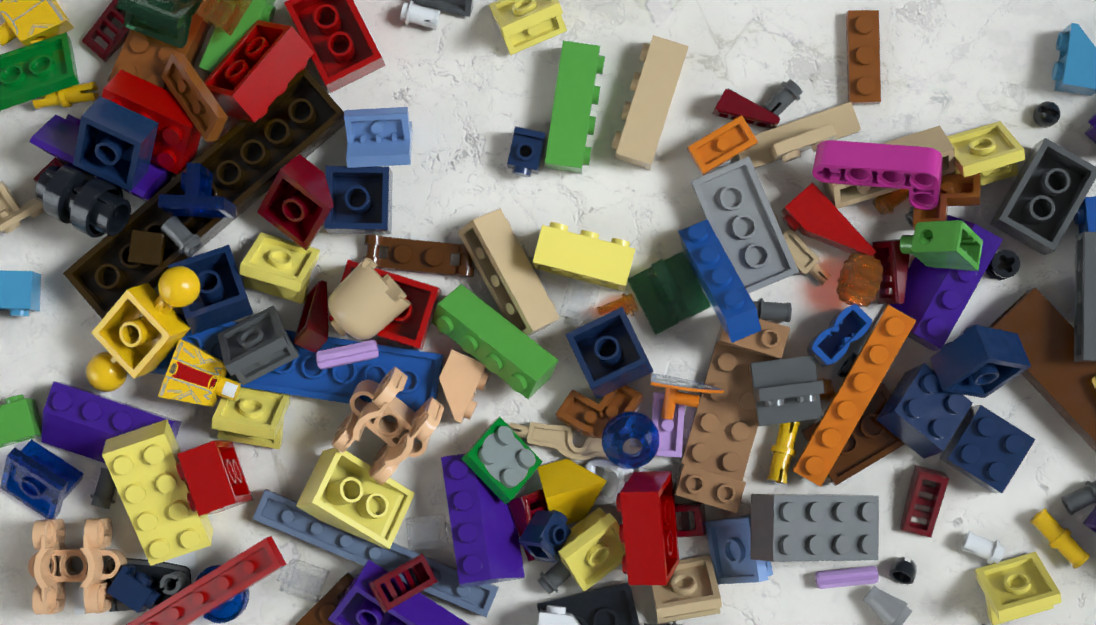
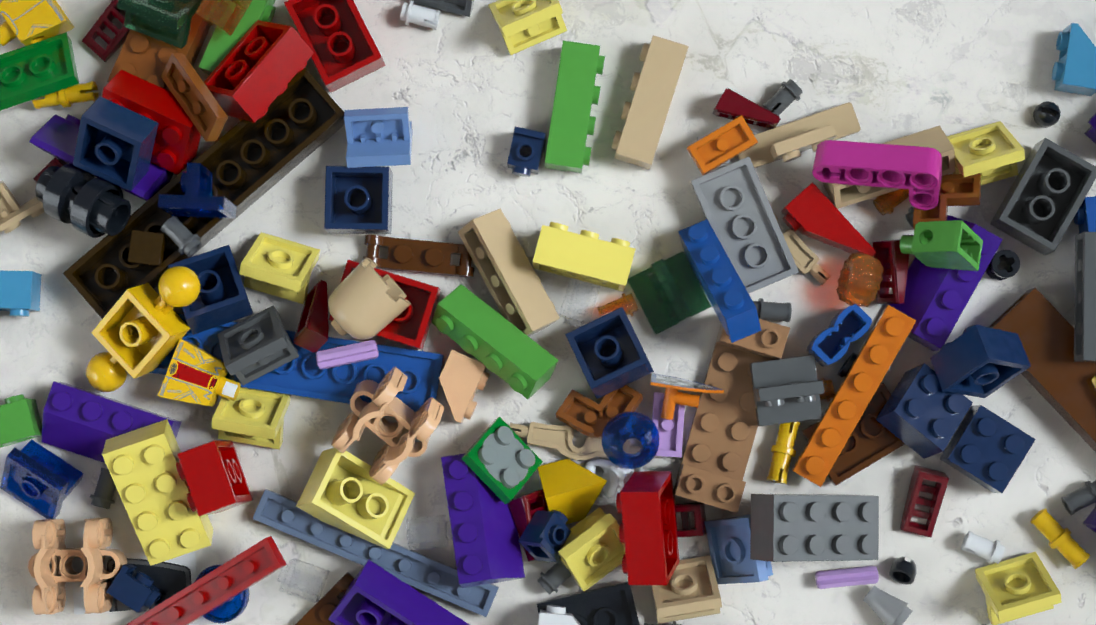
(168, 580): dark grey pin -> none
(298, 201): dark red slope -> none
(422, 573): dark red slope -> none
(863, 57): dark orange plate -> none

